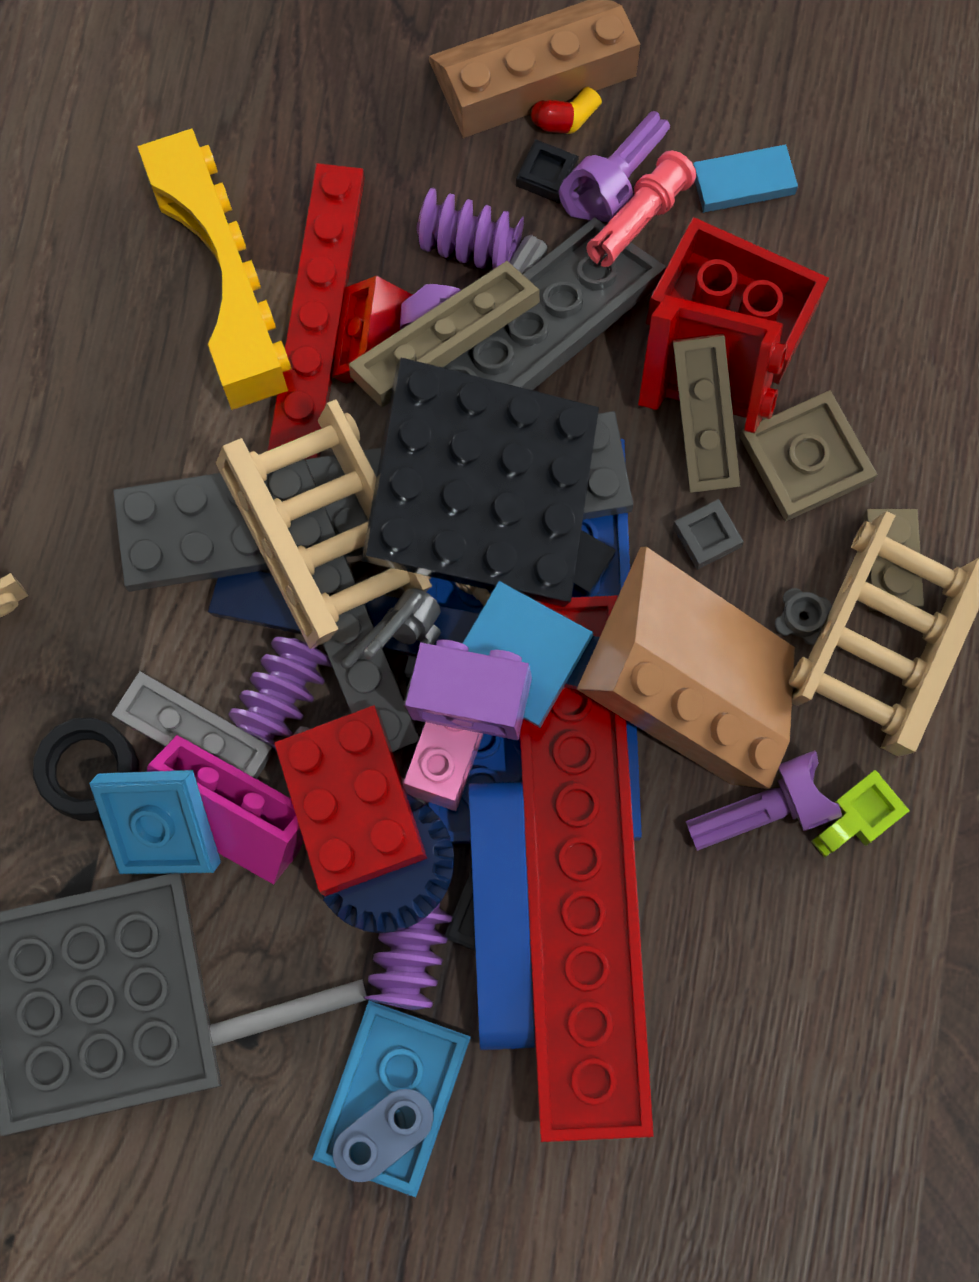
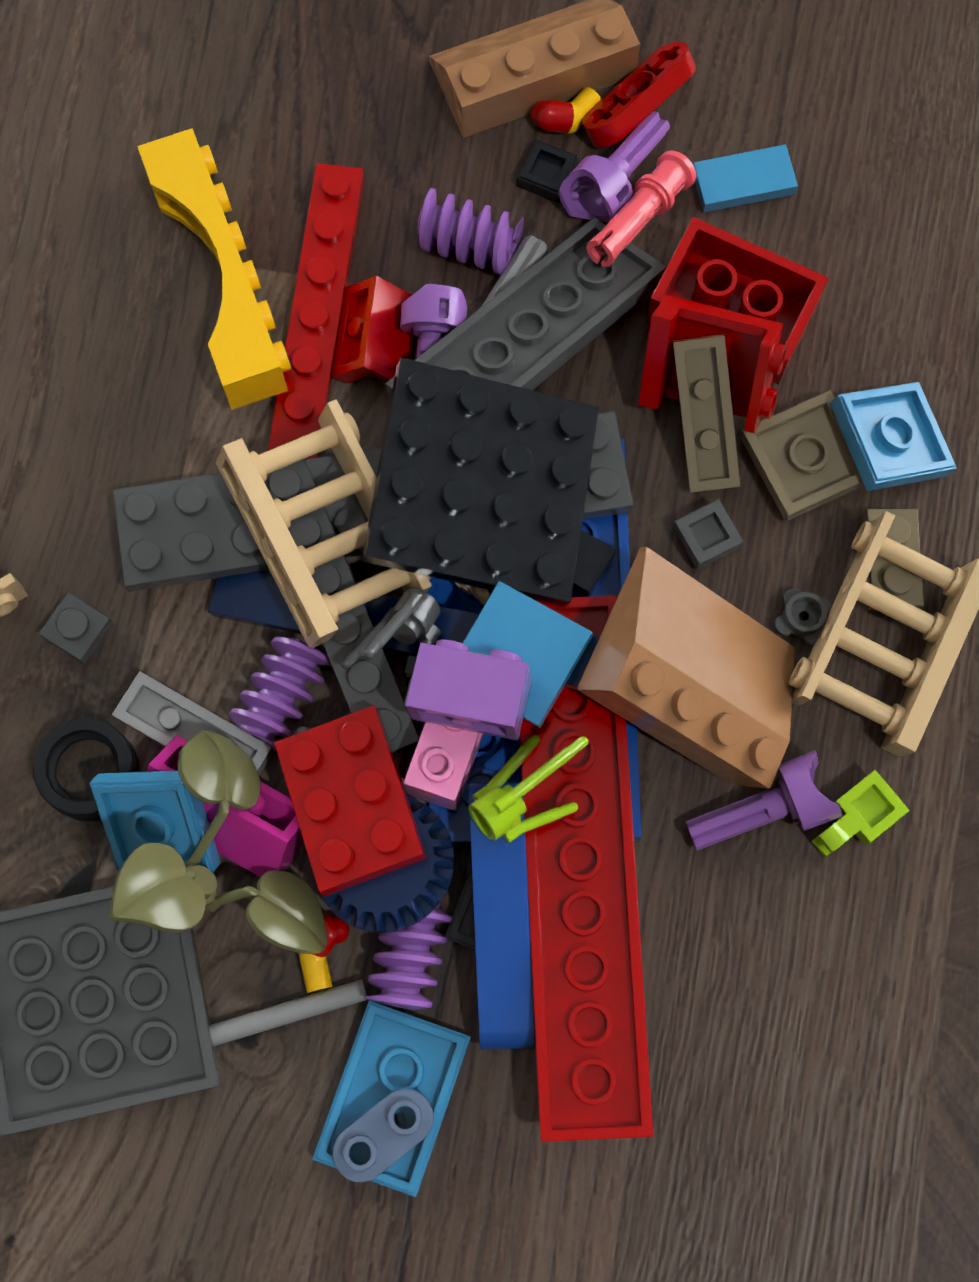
(76, 628): none -> dark grey plate
(172, 896): none -> olive plant
(315, 966): none -> arm
(447, 329): dark tan plate -> none
(499, 810): none -> lime plant
(639, 94): none -> red beam
(892, 436): none -> dark azure tile

